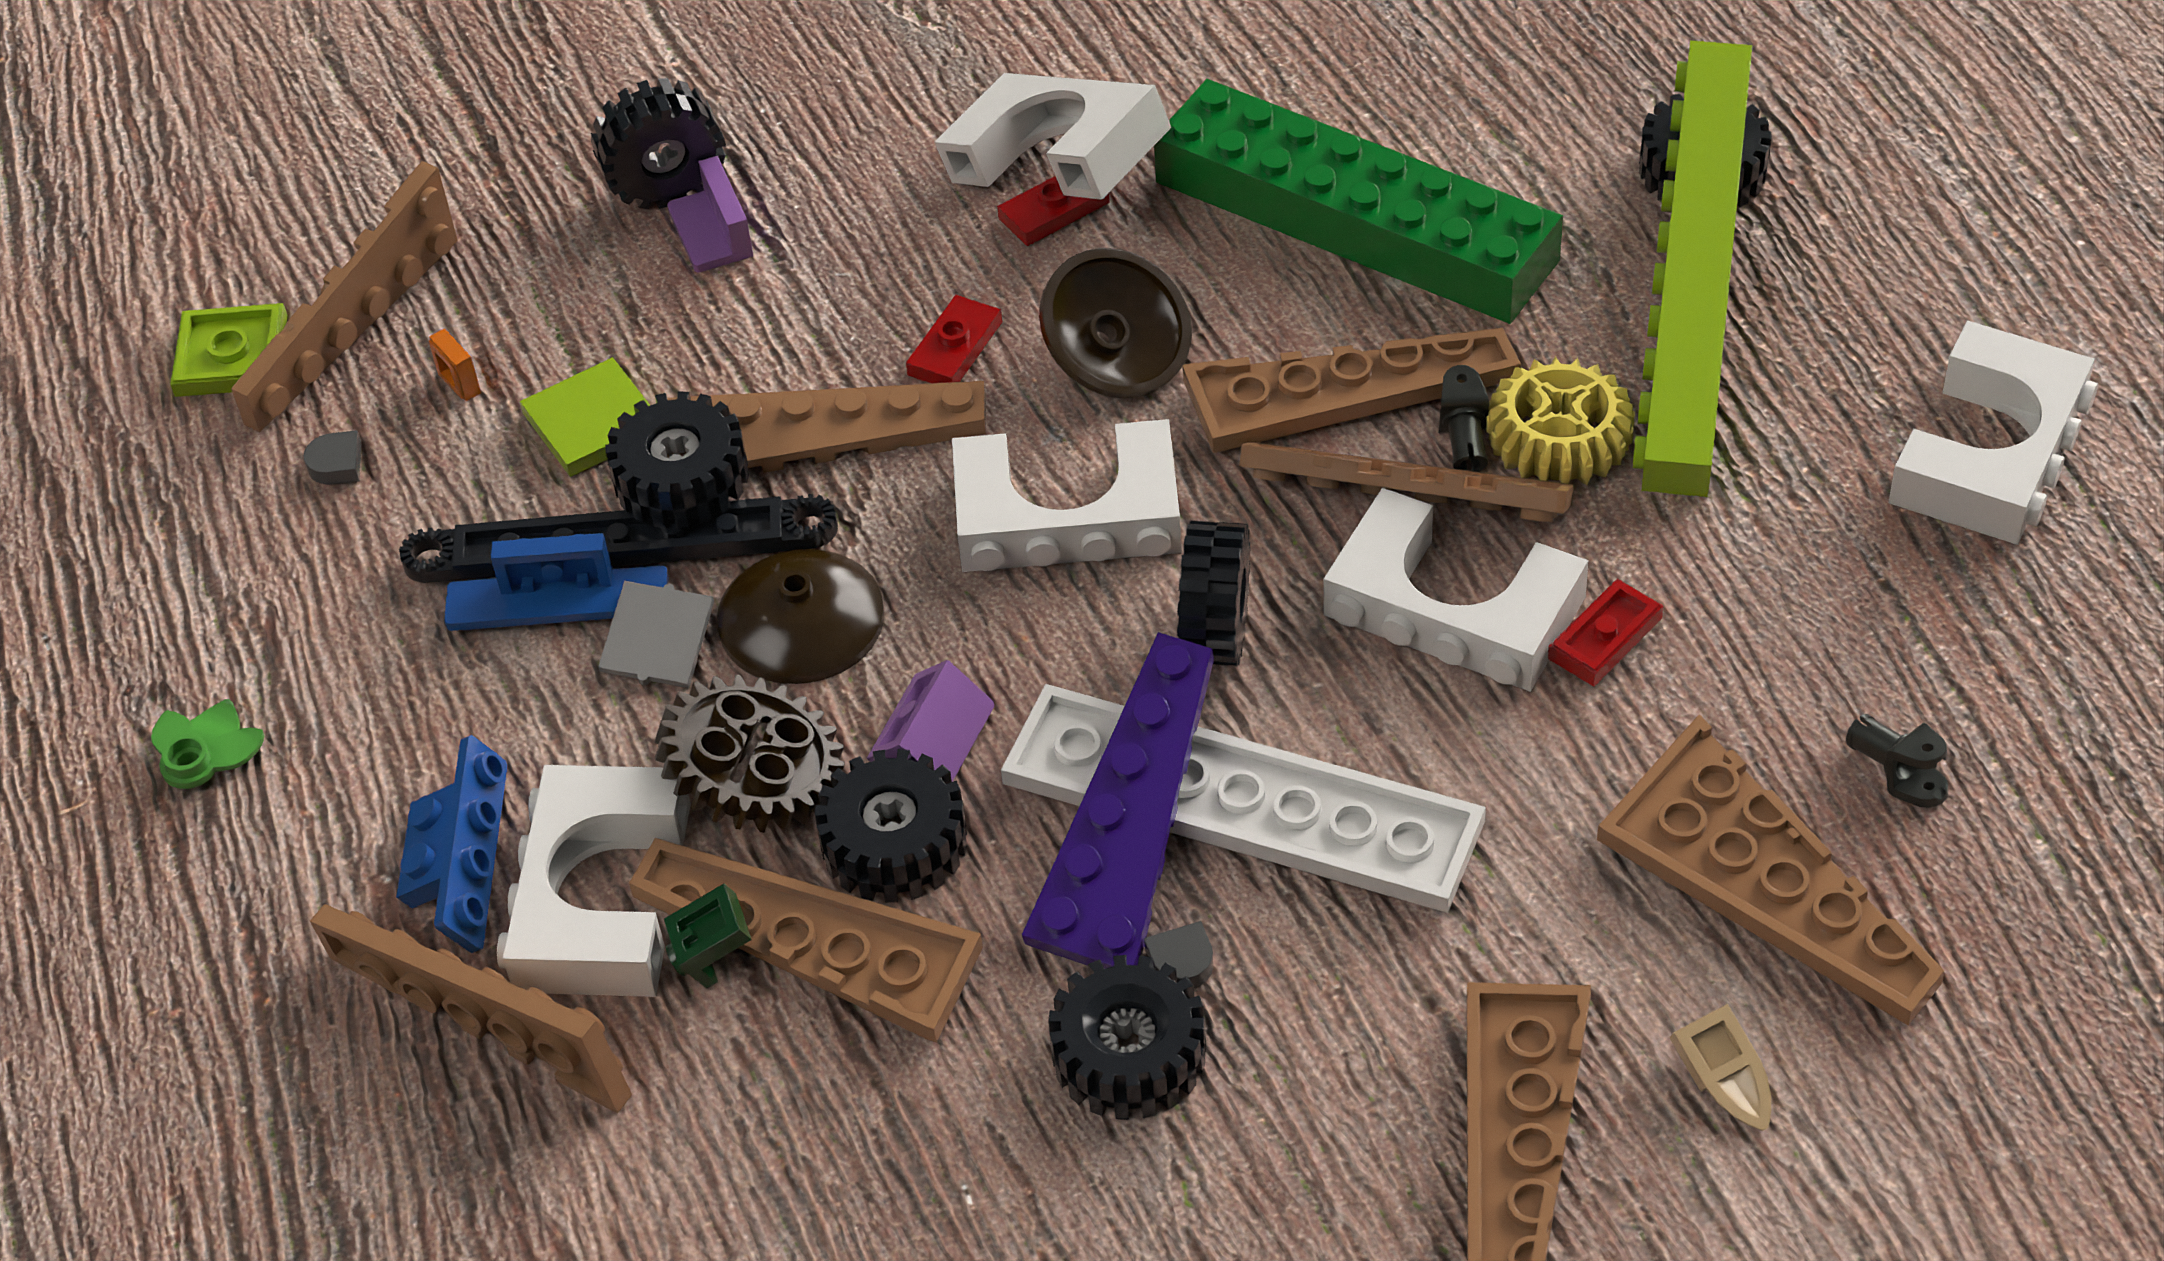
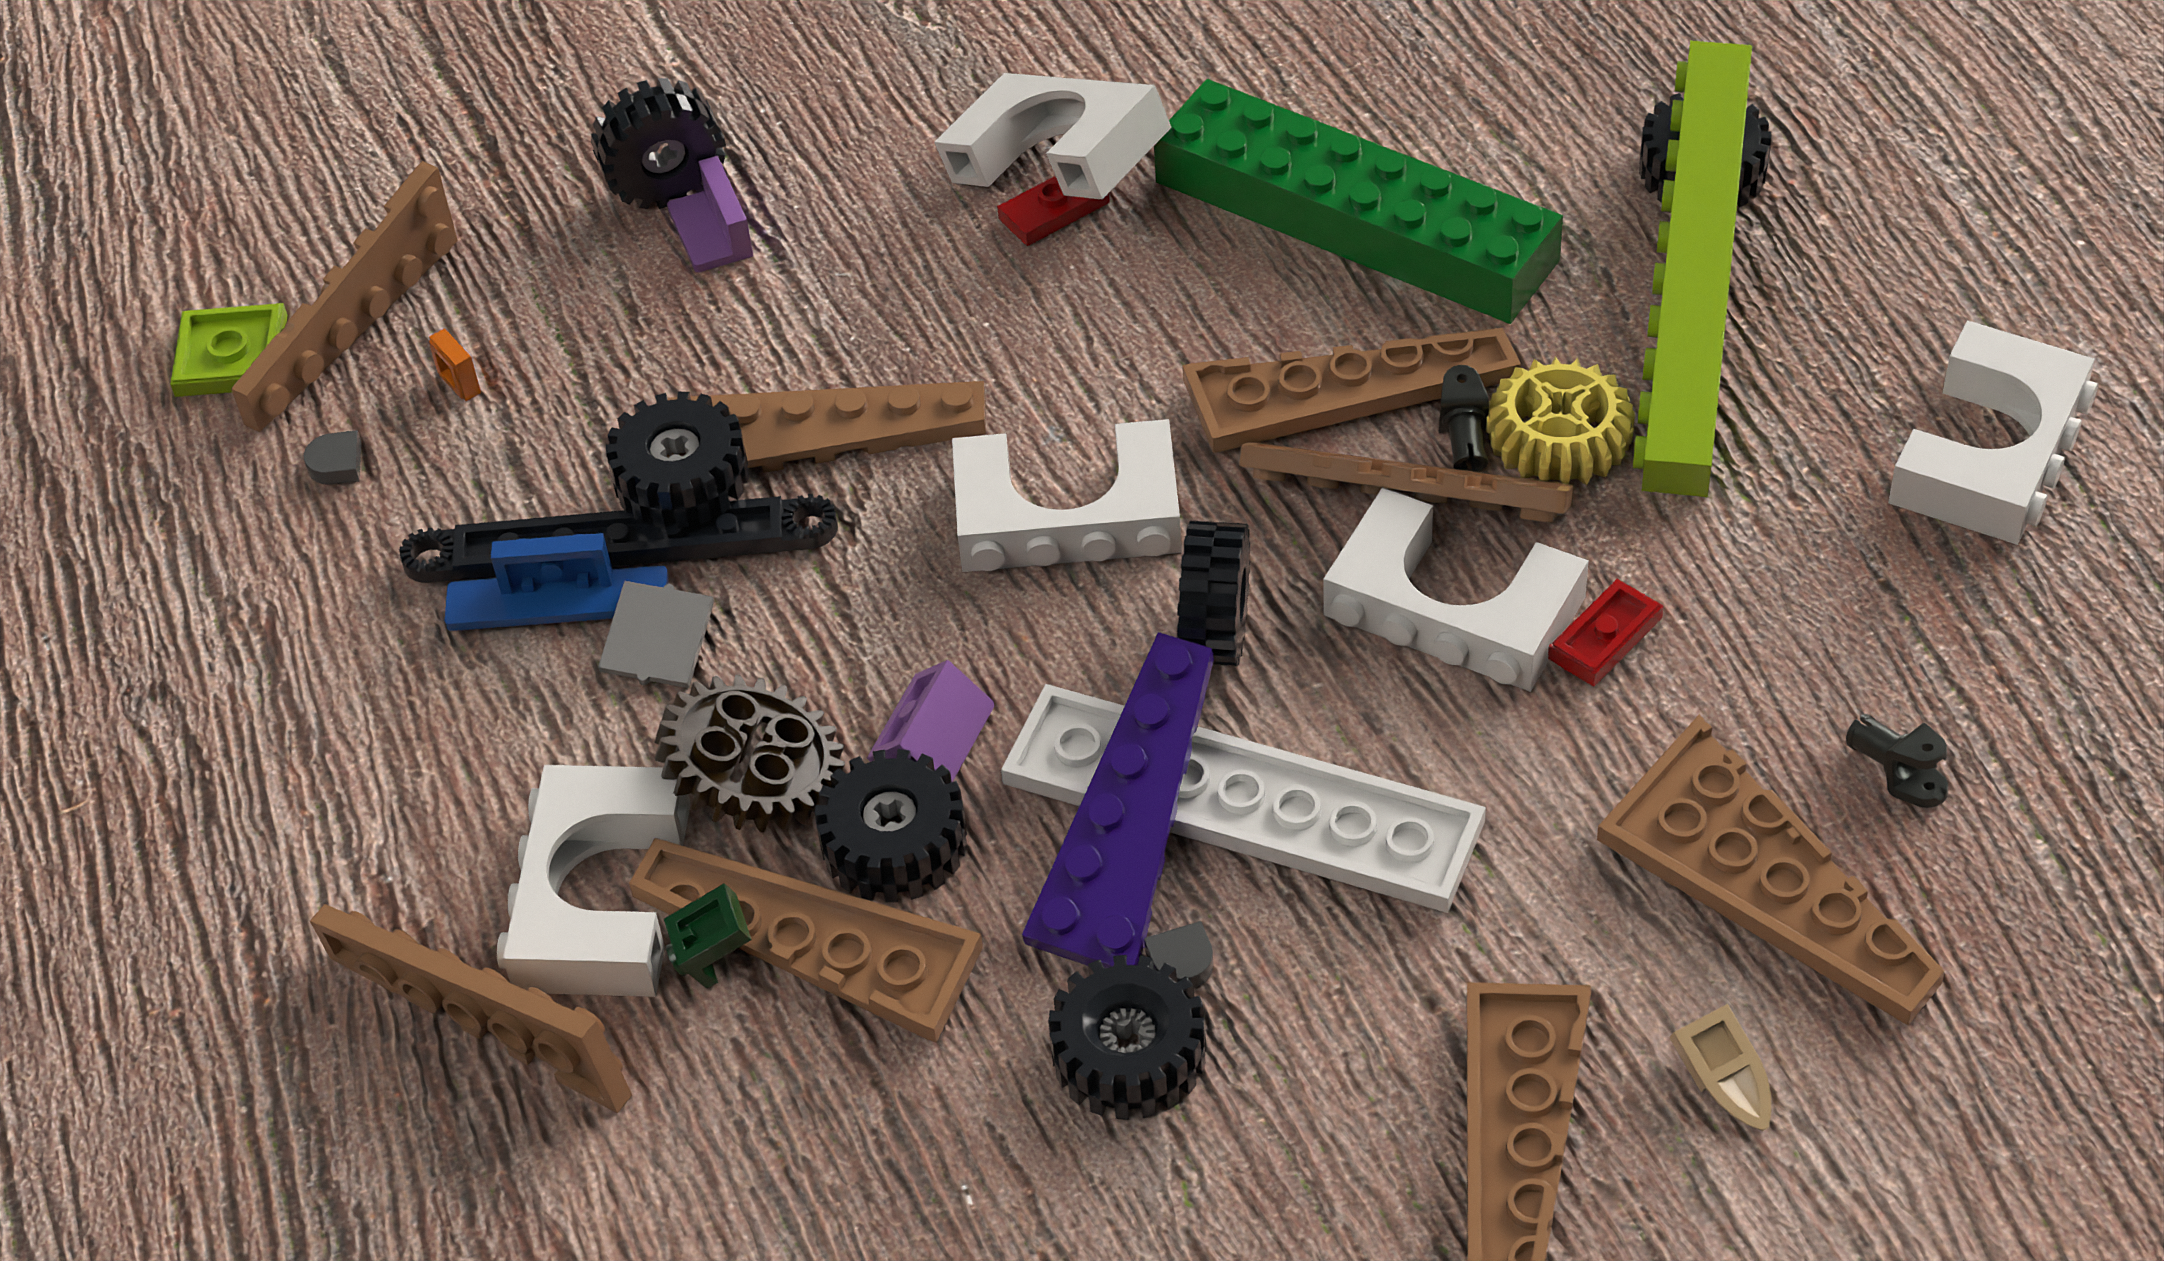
(203, 745): bright green plate -> none
(454, 845): blue bracket -> none
(580, 412): lime tile -> none
(800, 616): dark brown dish -> none
(954, 341): red plate -> none
(1128, 303): dark brown dish -> none

